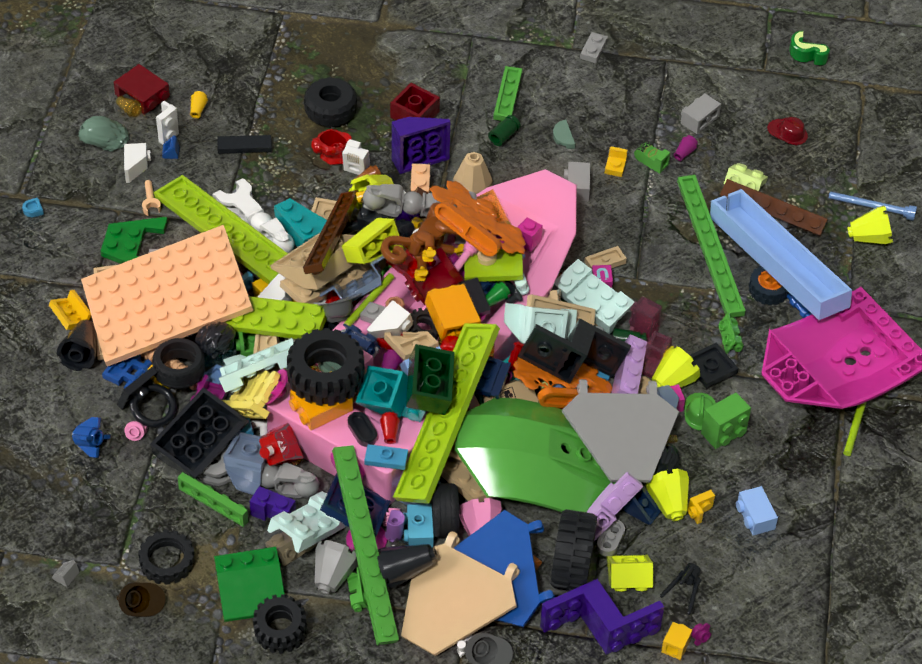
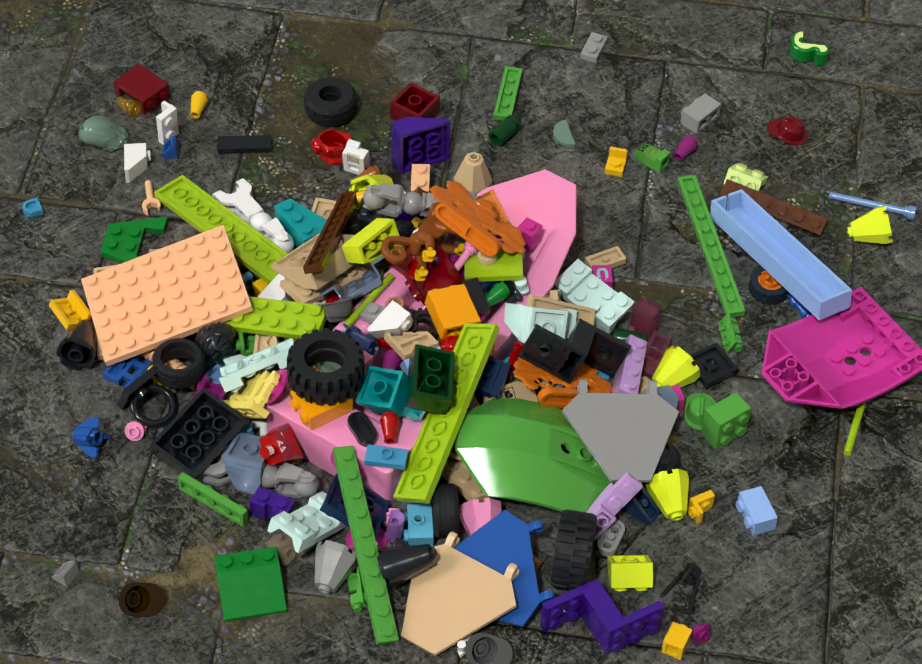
(172, 574): black tyre -> none
(280, 608): black tyre -> none
(580, 175): light grey brick -> none

